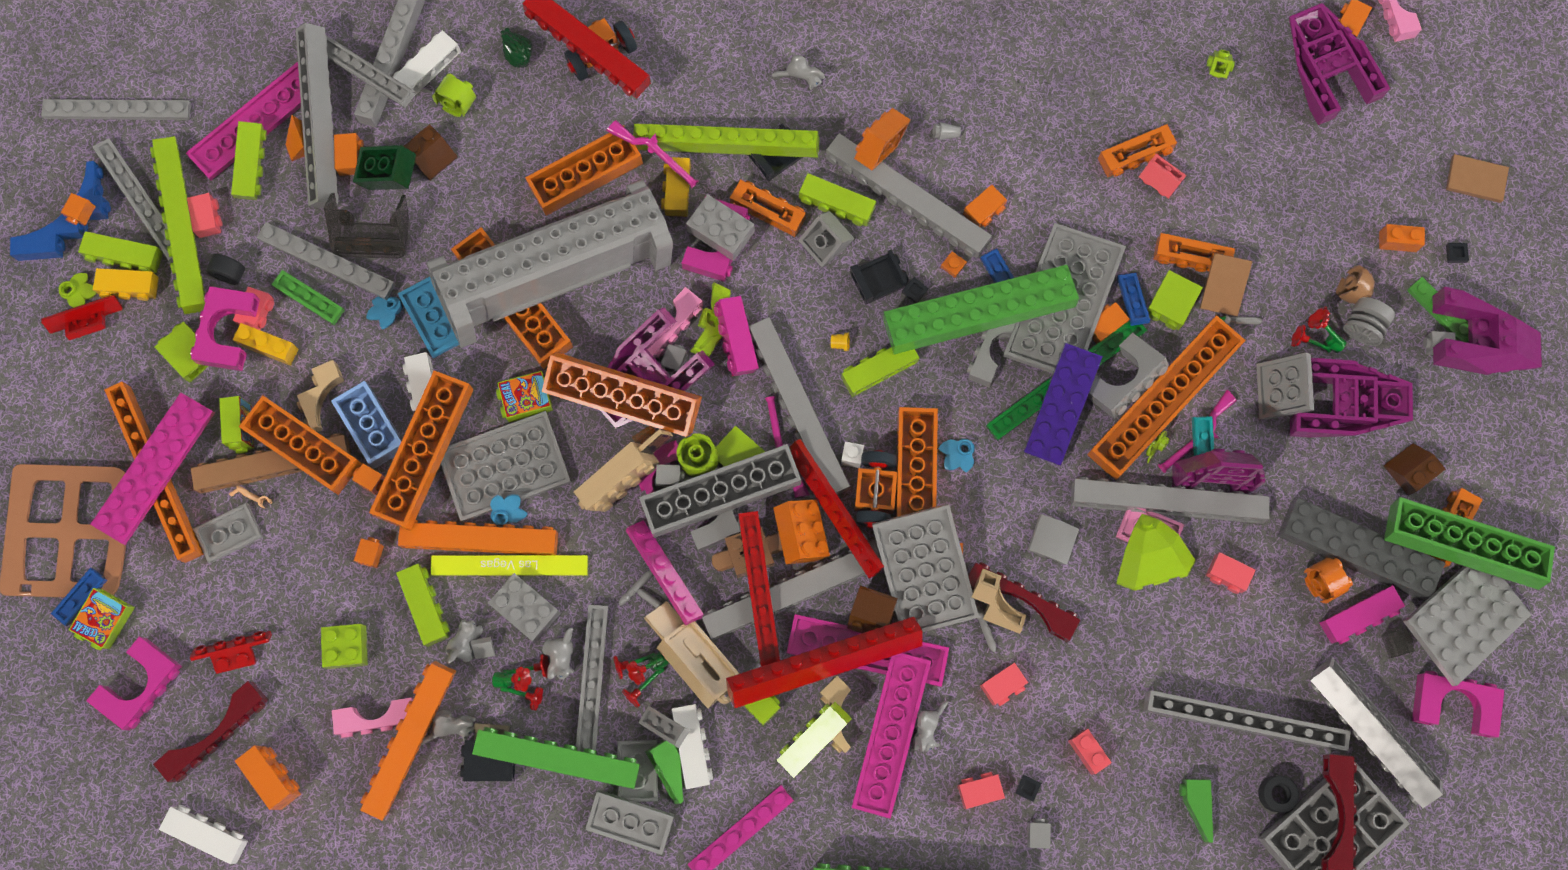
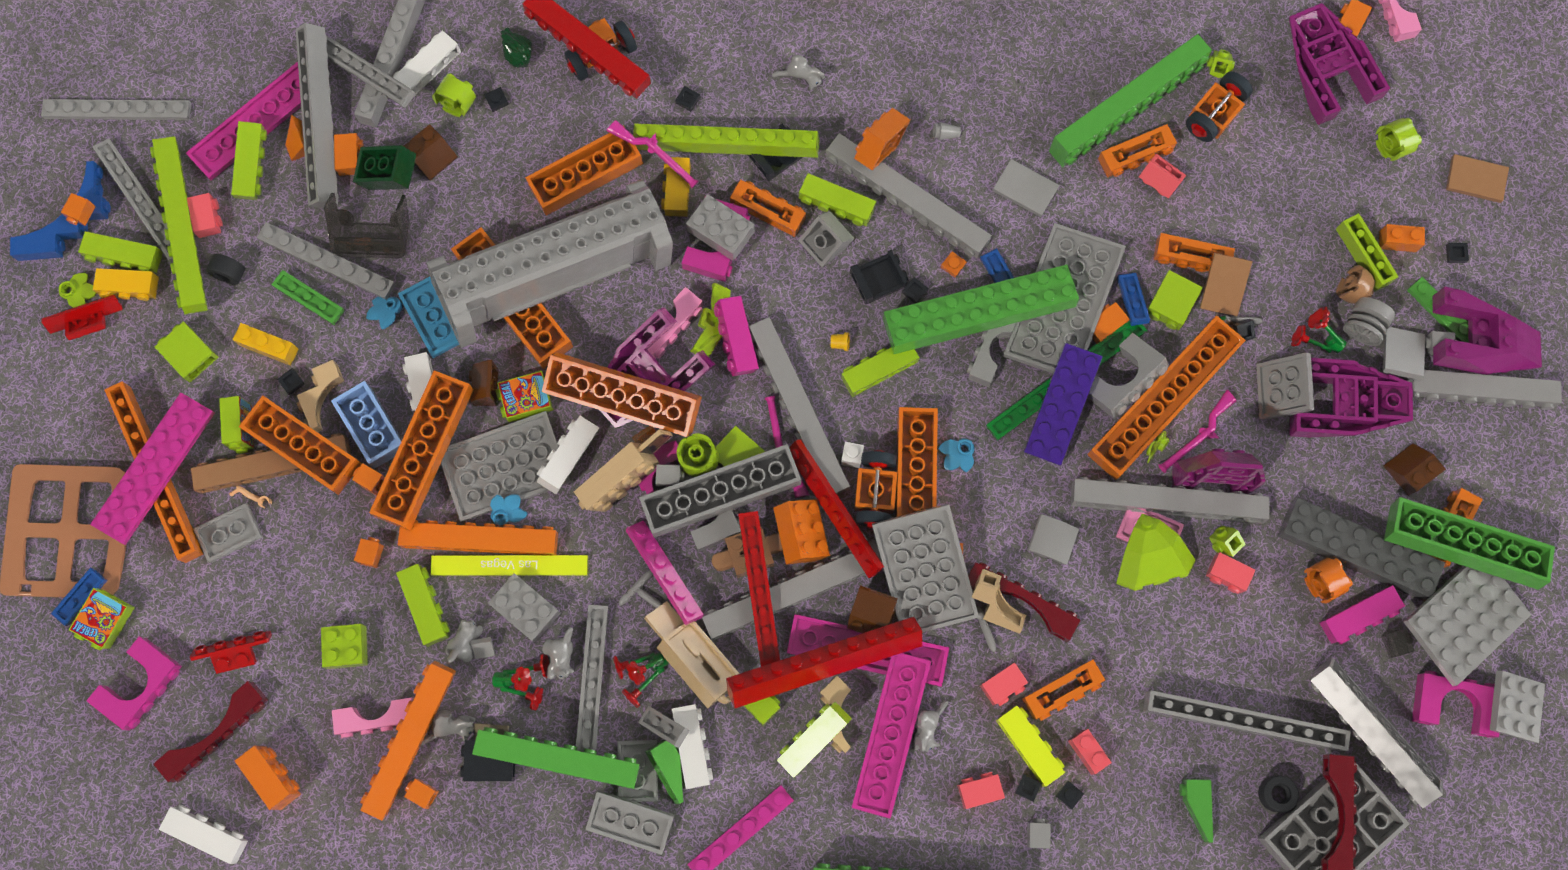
(220, 303): dark pink arch -> none
(265, 305): coral brick -> none
(290, 381): none -> black plate
(420, 793): none -> orange brick
(484, 382): none -> reddish brown slope
(496, 99): none -> black plate
(567, 455): none -> white brick
(674, 358): light grey brick -> none
(687, 98): none -> black plate
(985, 207): orange brick -> none
(1026, 188): none -> light grey tile
(1030, 746): none -> neon yellow brick
(1069, 795): none -> black plate
(1091, 674): none -> orange brick
(1129, 101): none -> bright green brick
(1202, 434): teal tile -> none
(1219, 107): none -> brick
(1227, 540): none -> lime brick
(1245, 329): none -> black plate
(1366, 251): none -> lime brick
(1397, 139): none -> lime brick
(1404, 353): none -> light grey tile
(1487, 389): none -> light grey brick
(1517, 706): none -> light grey plate

